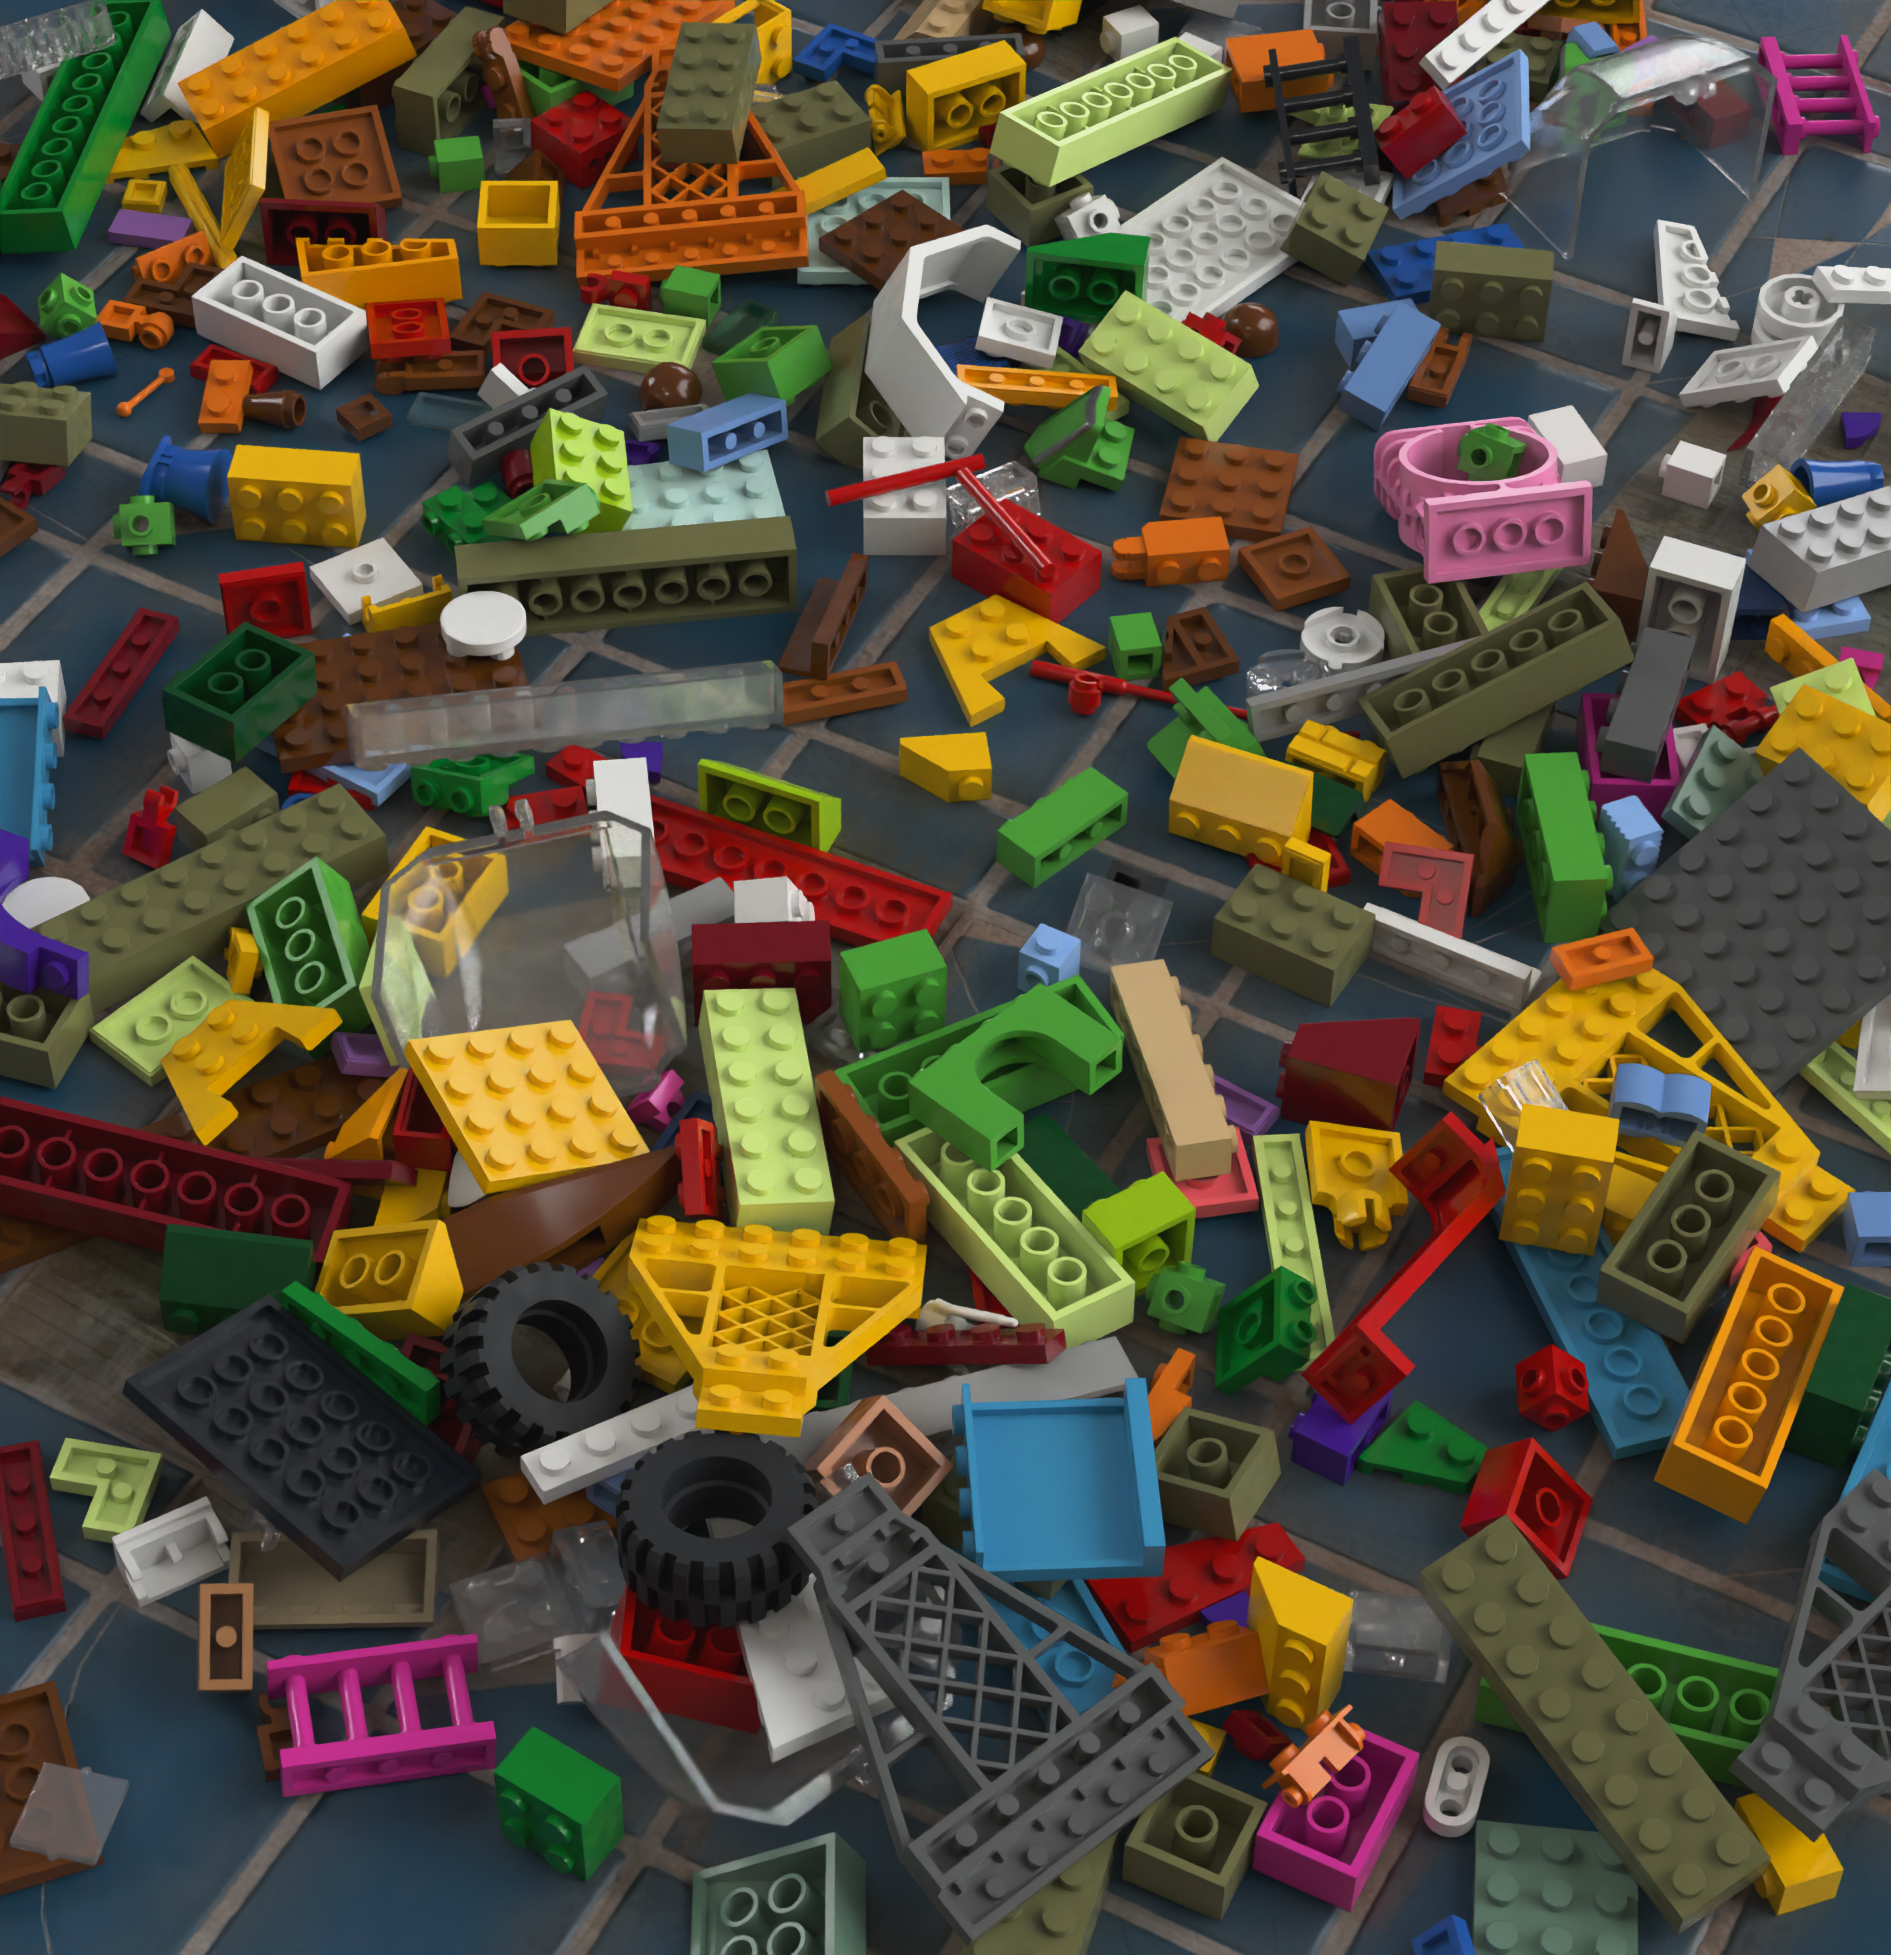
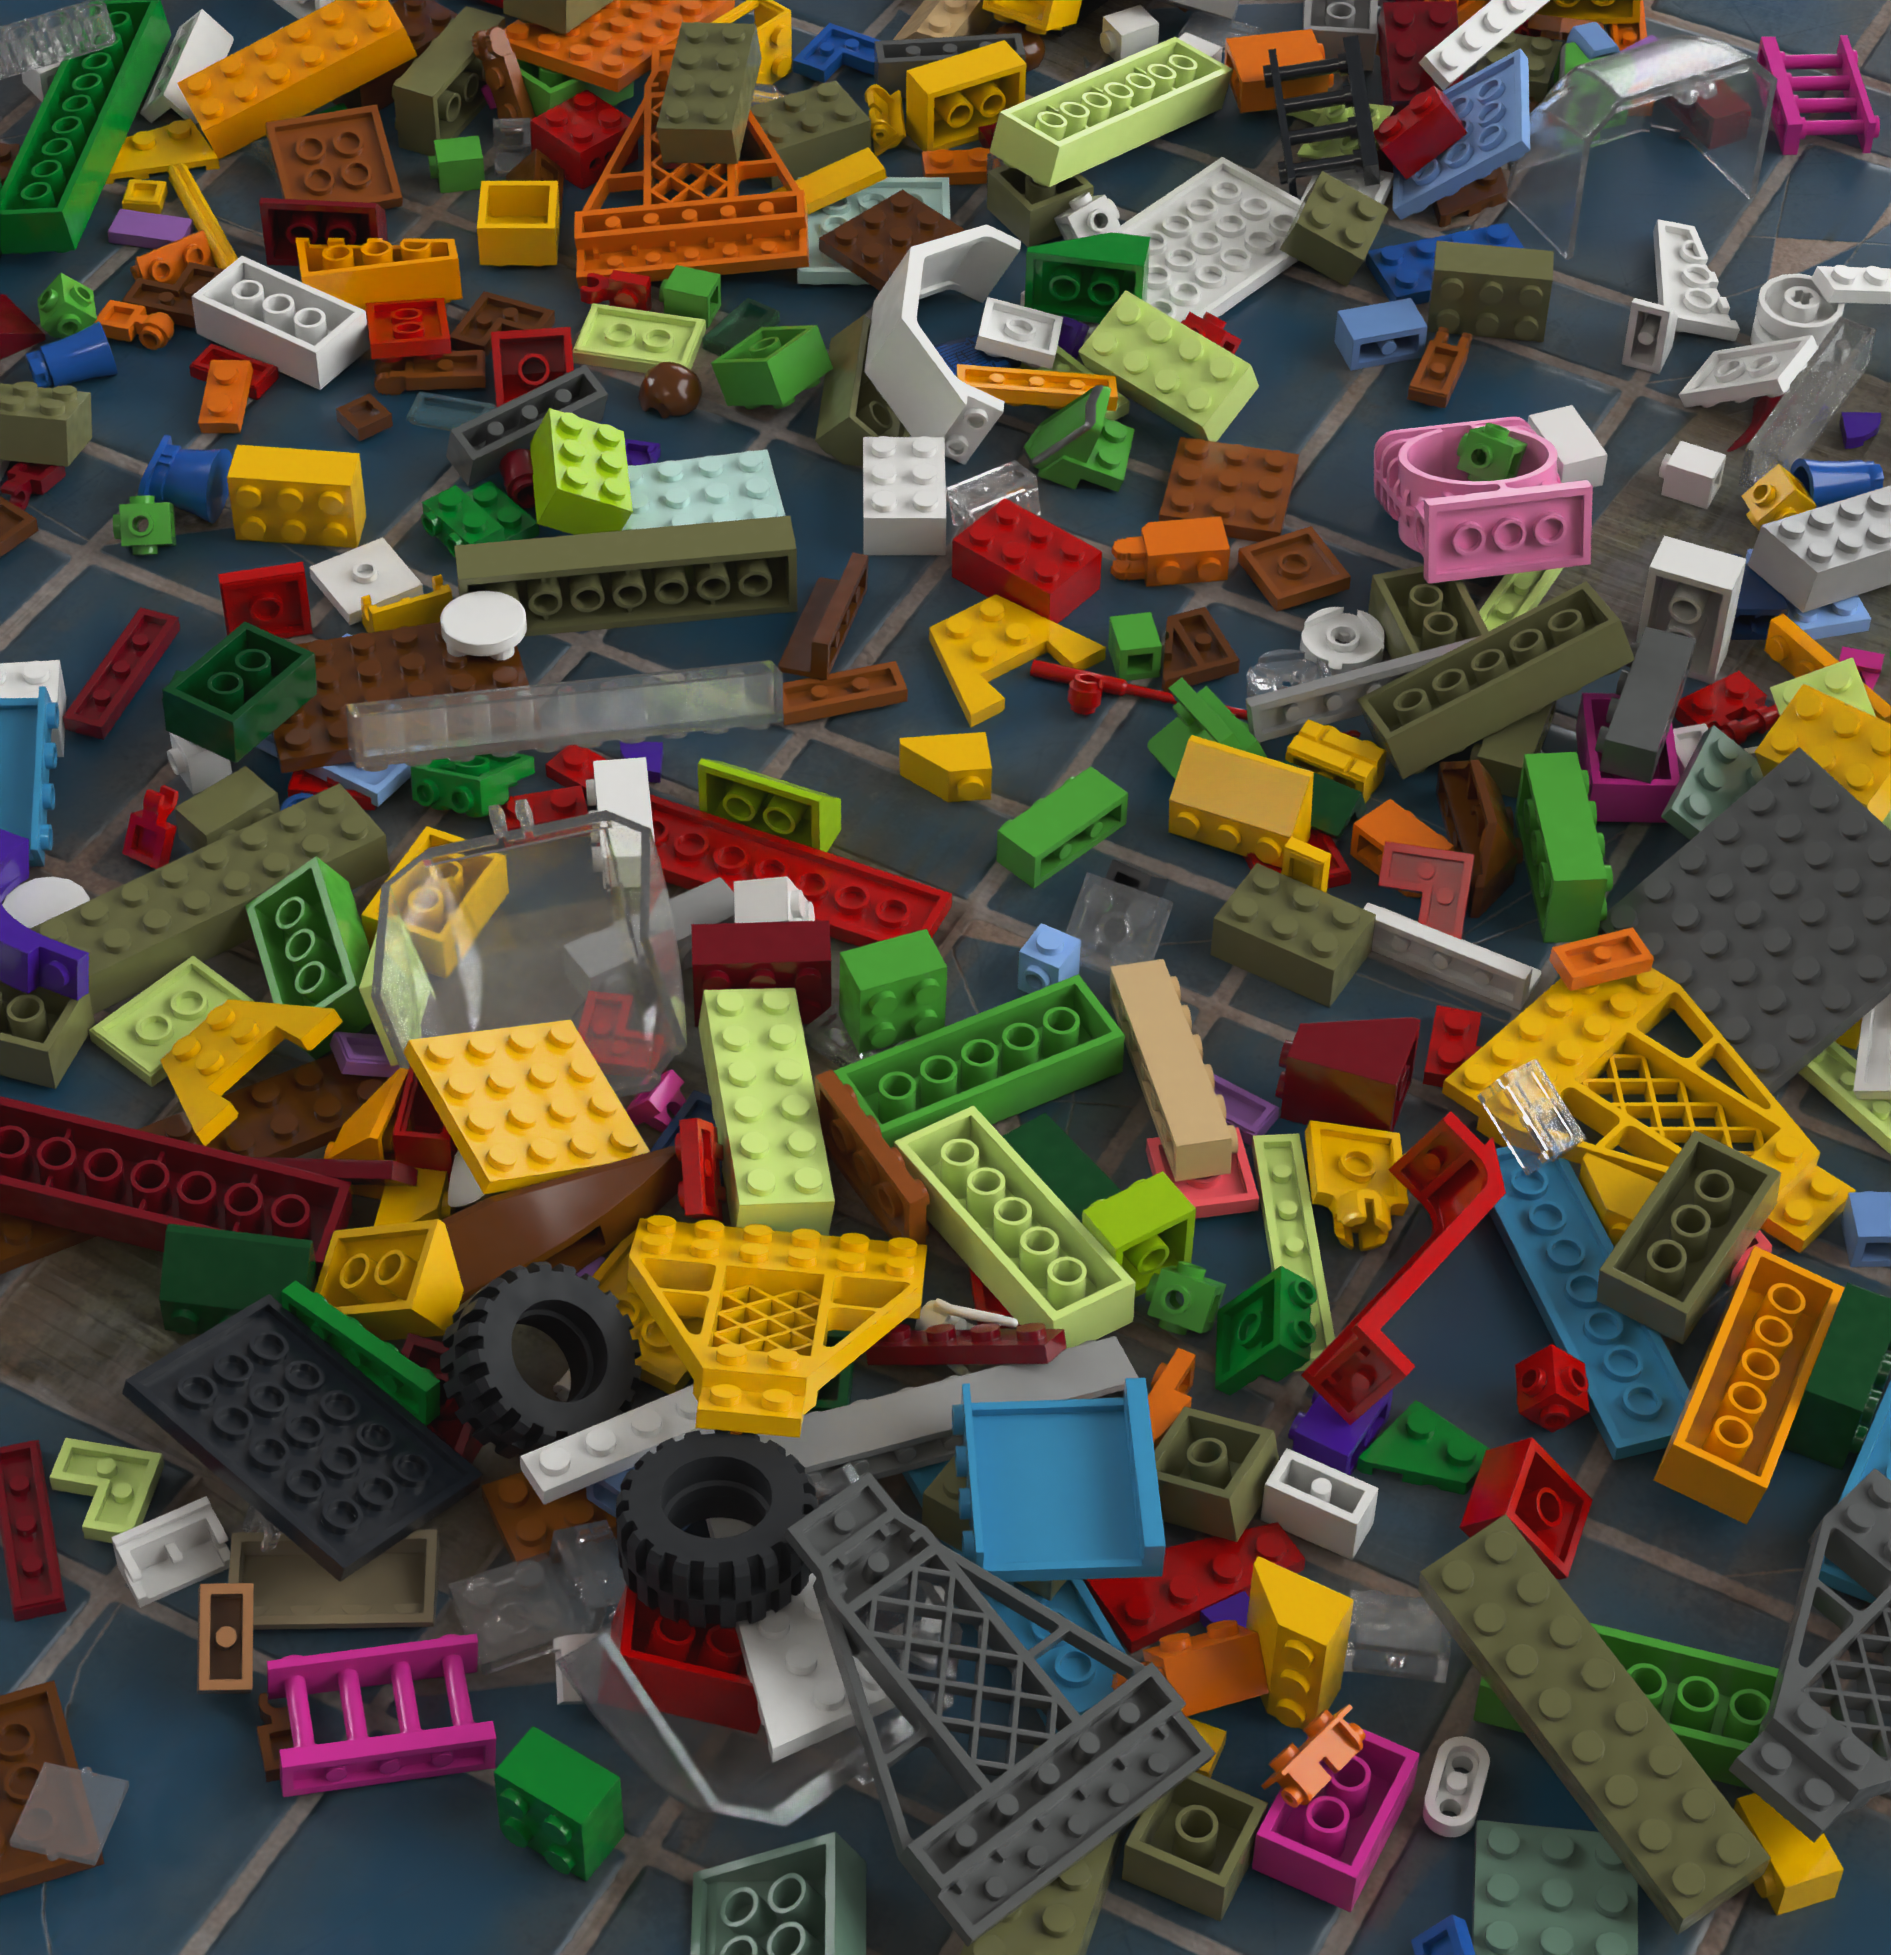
(166, 375): orange hinge -> none
(243, 960): yellow plate -> none
(244, 178): yellow tile -> none
(276, 408): reddish brown cone -> none
(501, 387): white tile -> none
(545, 509): bright green plate -> none
(652, 423): light grey tile -> none
(727, 432): medium blue brick -> none
(887, 1445): nougat brick -> none
(903, 480): red bar -> none
(1005, 522): red bar -> none
(1032, 1030): bright green arch -> none
(1255, 326): reddish brown hair -> none
(1255, 1735): dark red plate -> none
(1319, 1503): none -> white brick
(1386, 365): medium blue brick -> none
(1559, 1179): yellow brick -> none
(1620, 573): reddish brown slope -> none
(1630, 843): light blue brick -> none
(1659, 1103): medium blue brick -> none

